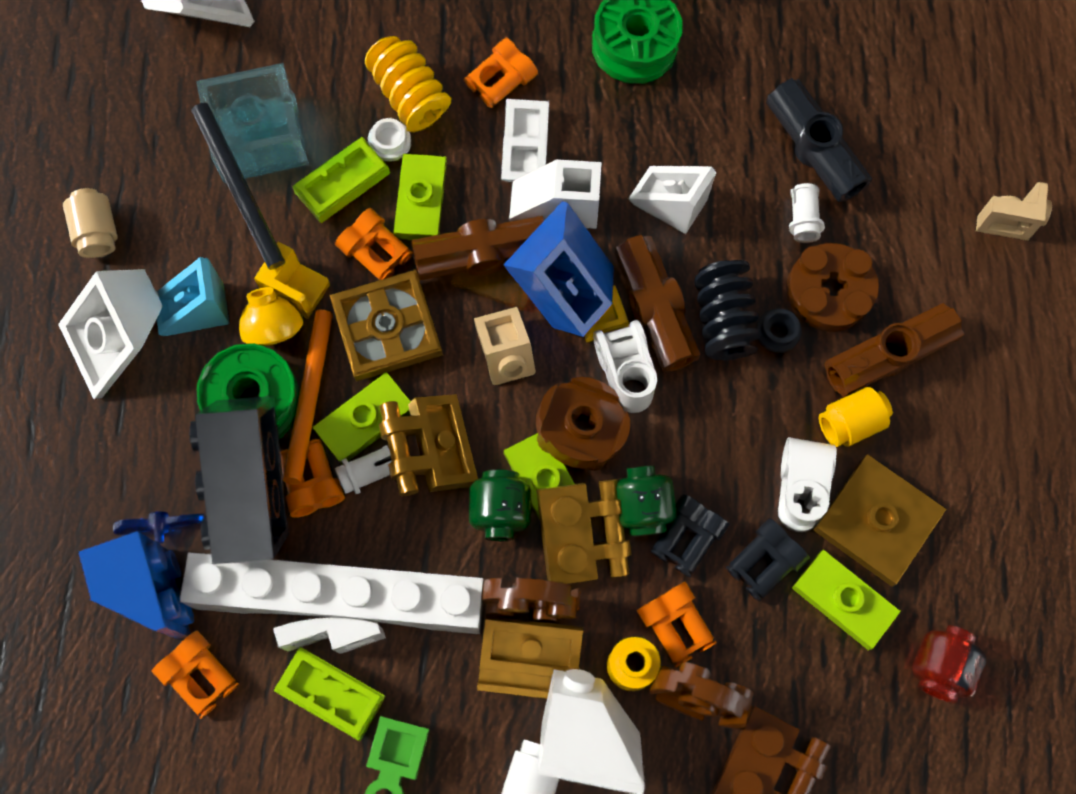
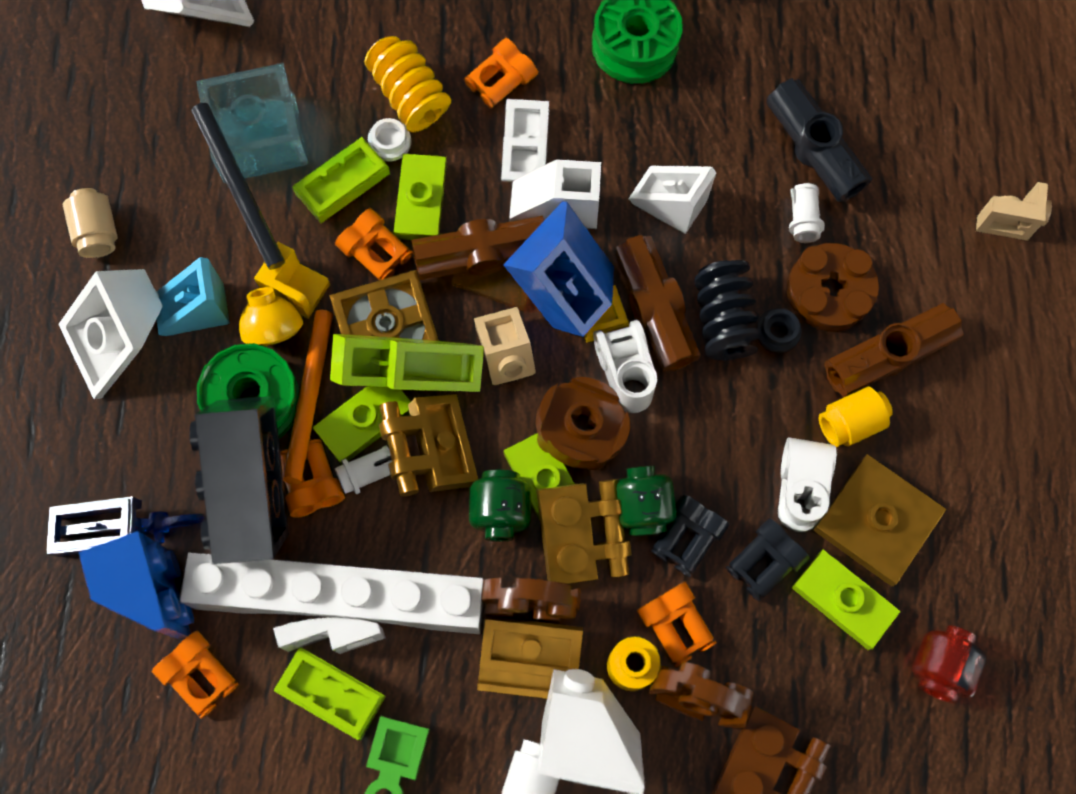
(126, 524): none -> tile
(406, 363): none -> lime slope

